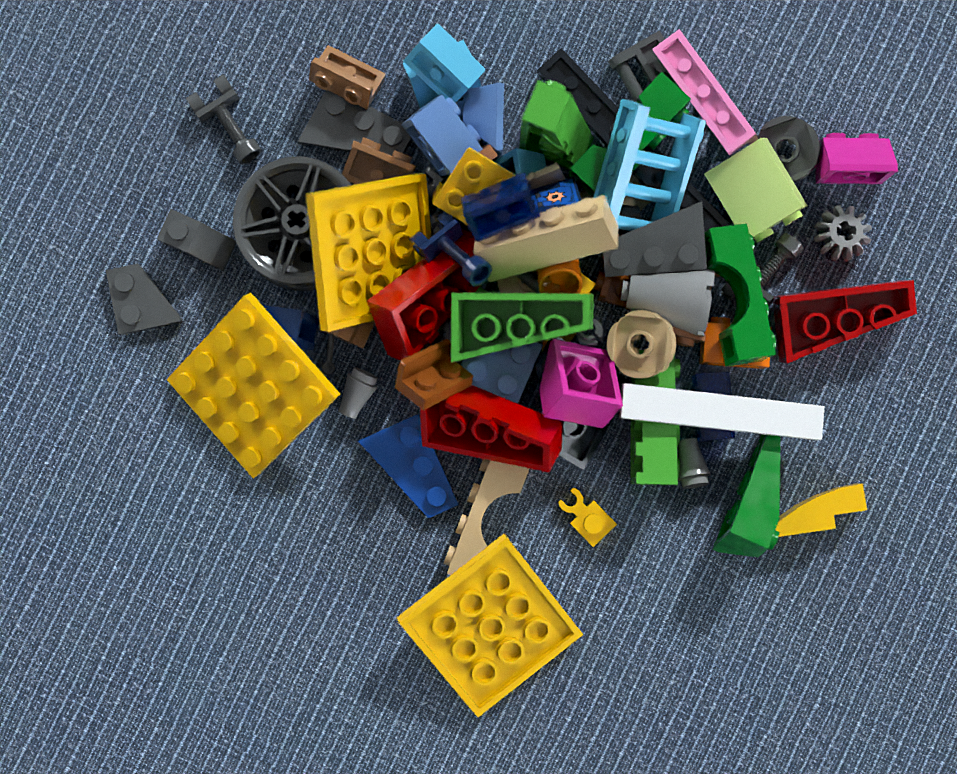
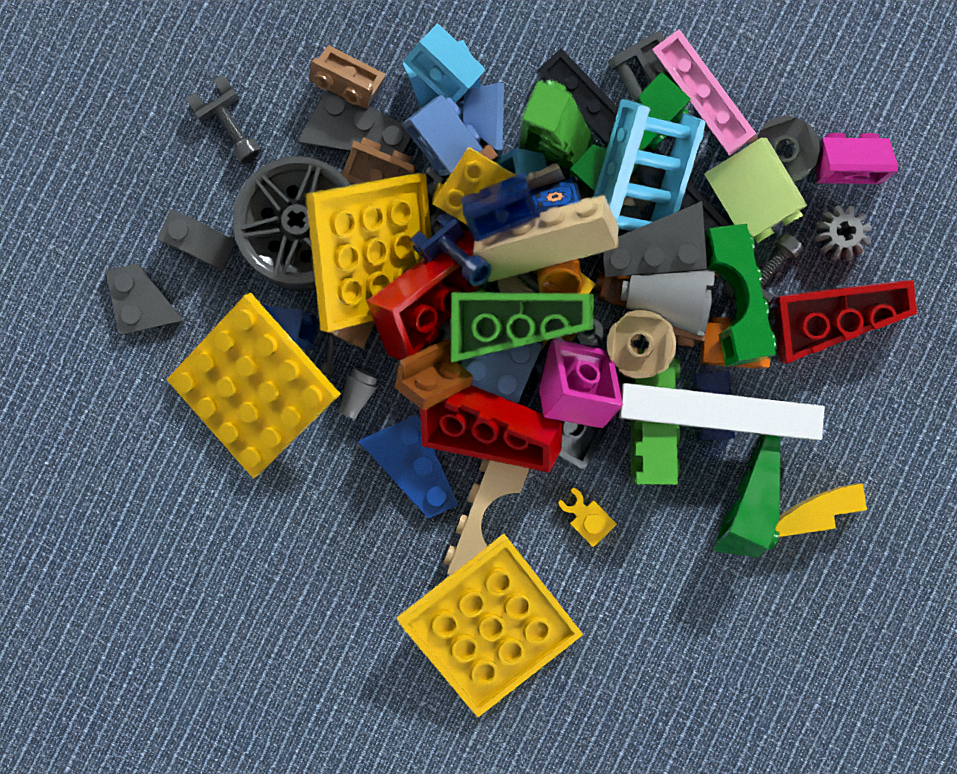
(693, 467): light grey cone -> none

